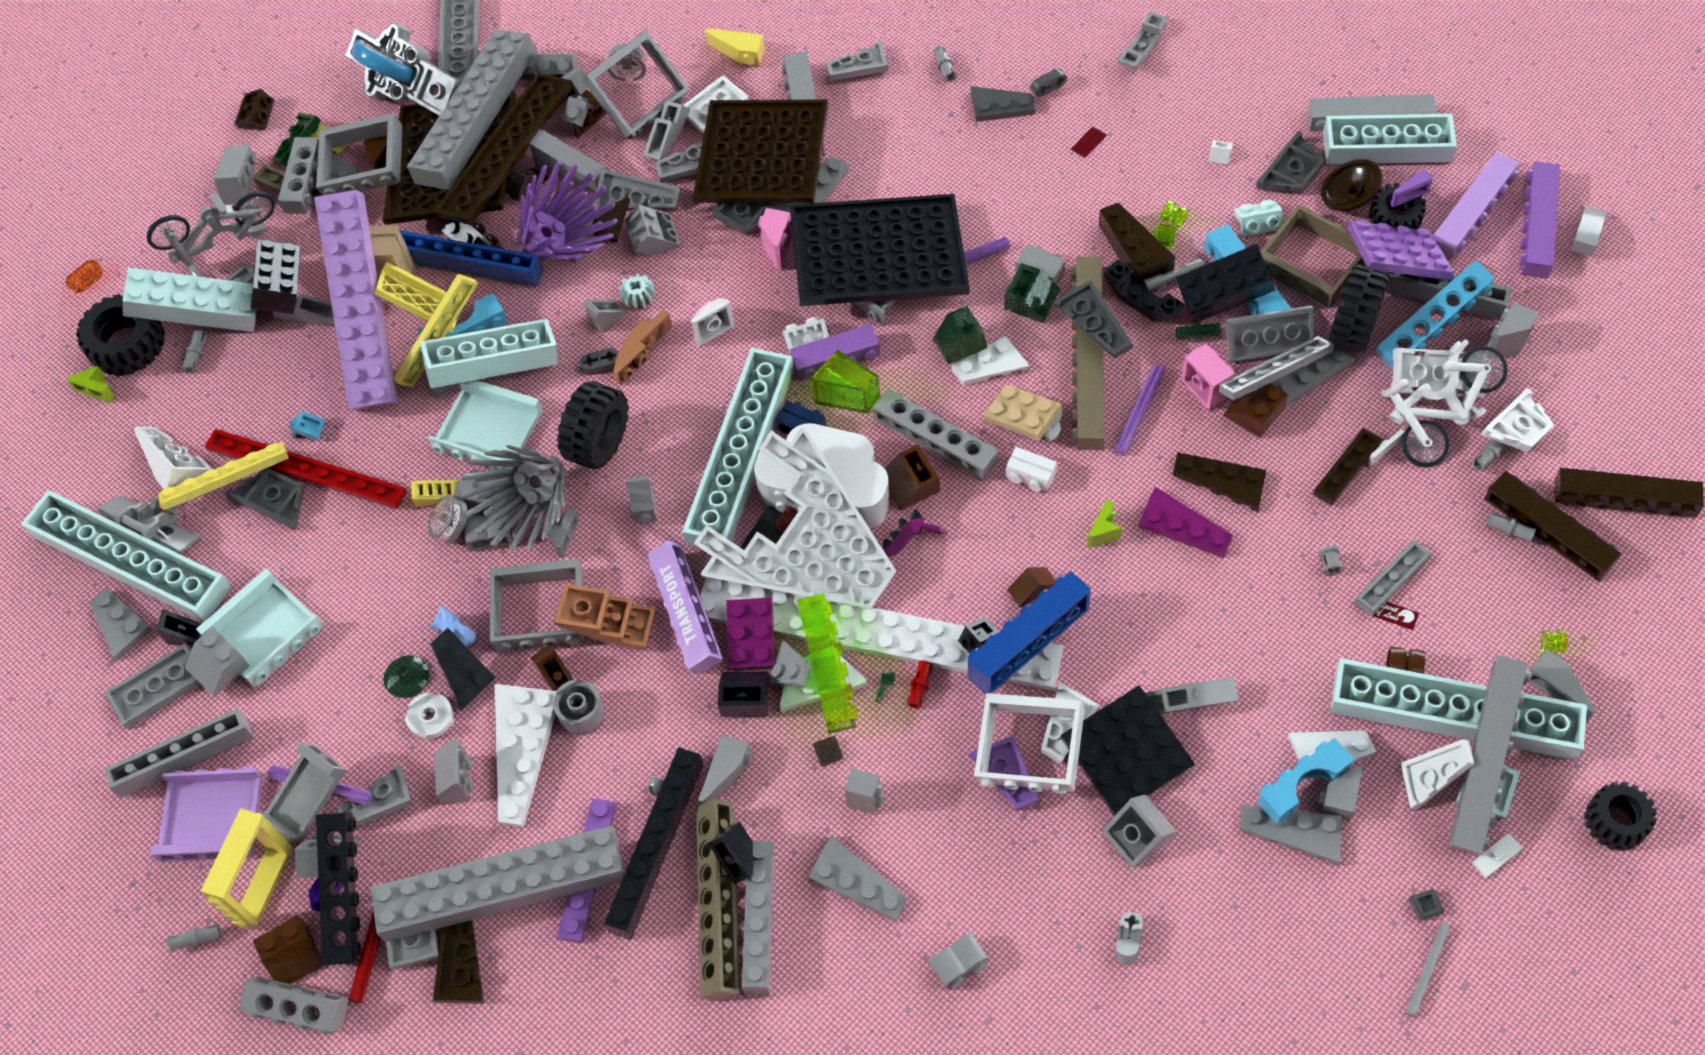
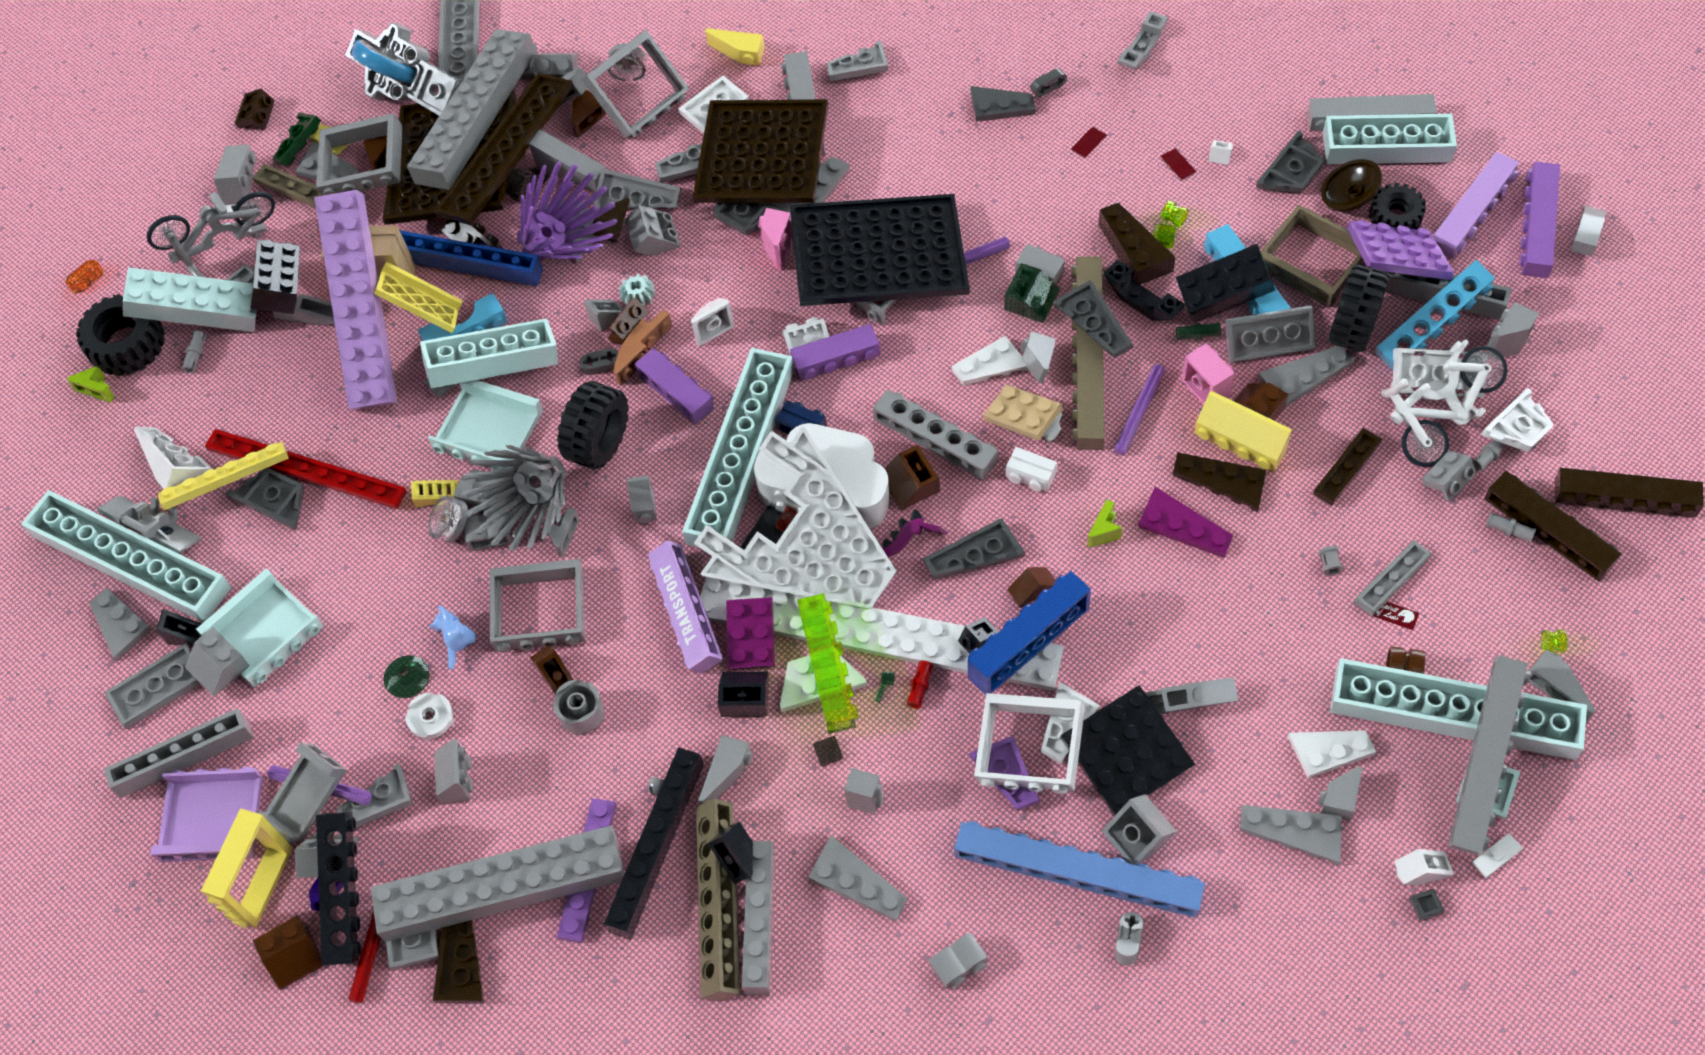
(194, 937): light grey pin -> none
(300, 176): light grey brick -> none
(307, 425): medium azure bracket -> none
(331, 1006): light grey brick -> none
(436, 328): light yellow plate -> none
(461, 667): black wing -> none
(522, 736): white wing -> none
(576, 110): light grey bracket -> none
(605, 617): nougat slope -> none
(626, 321): none -> bracket
(666, 130): light grey slope -> none
(675, 385): none -> medium lavender brick
(790, 668): light grey wing -> none
(845, 385): clear neon green slope -> none
(945, 64): light grey pin -> none
(959, 335): clear green slope -> none
(977, 550): none -> dark grey wing
(1037, 354): none -> slope
(1079, 869): none -> medium blue brick
(1162, 279): light grey piece -> none
(1178, 163): none -> dark red sticker
(1242, 431): none -> light yellow slope
(1259, 217): light aqua bracket -> none
(1275, 368): light grey plate -> none
(1327, 762): medium azure arch -> none
(1385, 447): white piece -> none
(1412, 188): medium lavender slope -> none
(1423, 867): none -> white slope
(1428, 969): light grey bar -> none
(1434, 771): white wing -> none
(1450, 474): none -> light grey bracket
(1629, 800): black tyre -> none

